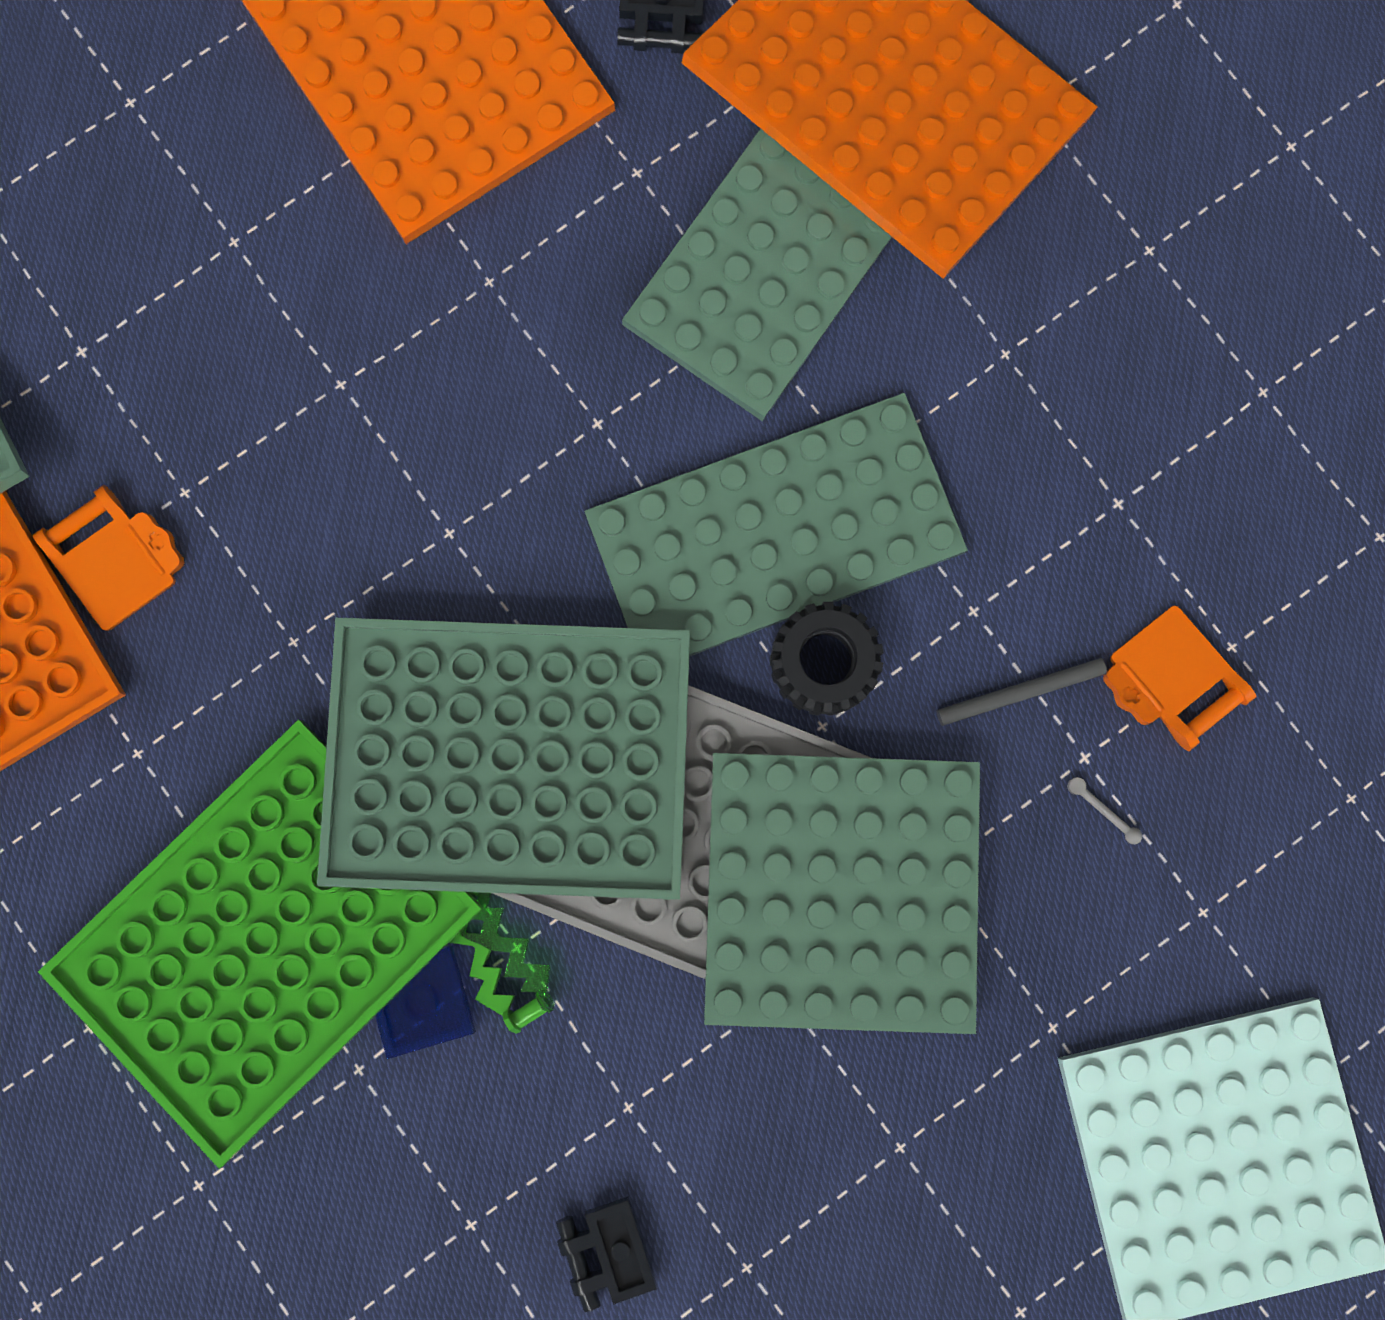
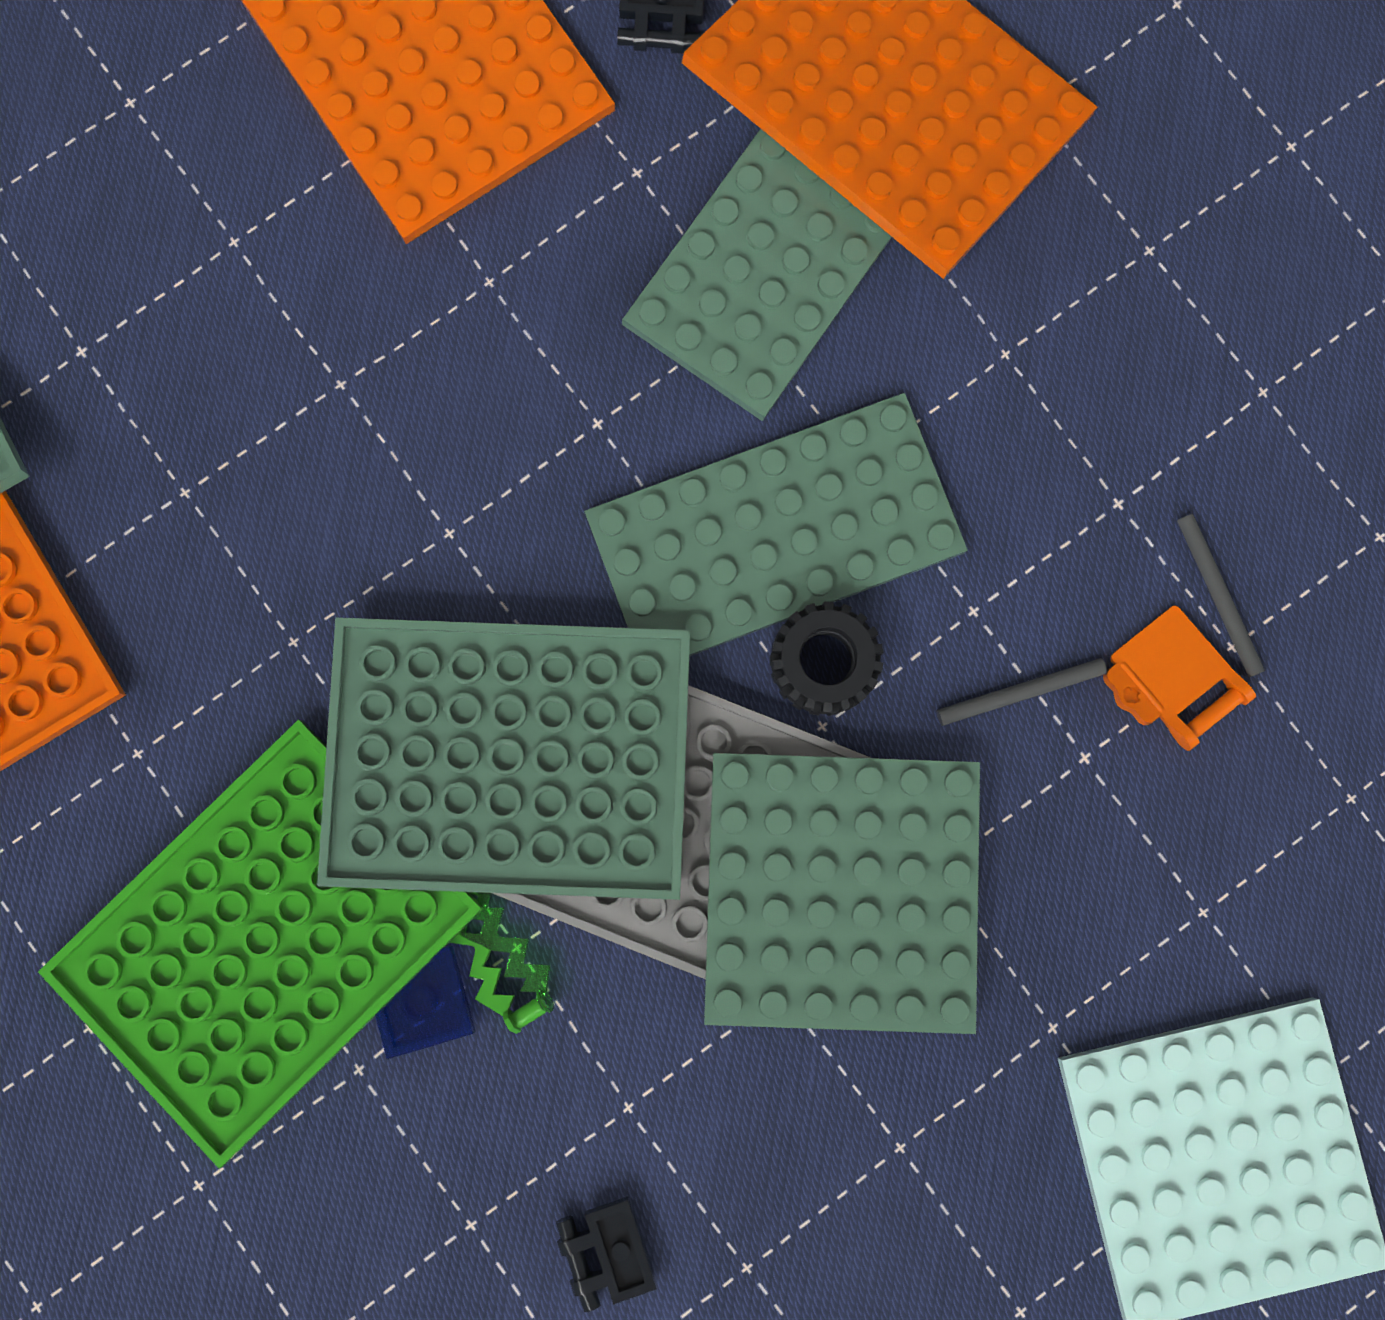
(117, 565): orange piece -> none
(1078, 786): light grey hinge -> none
(1220, 595): none -> dark grey bar

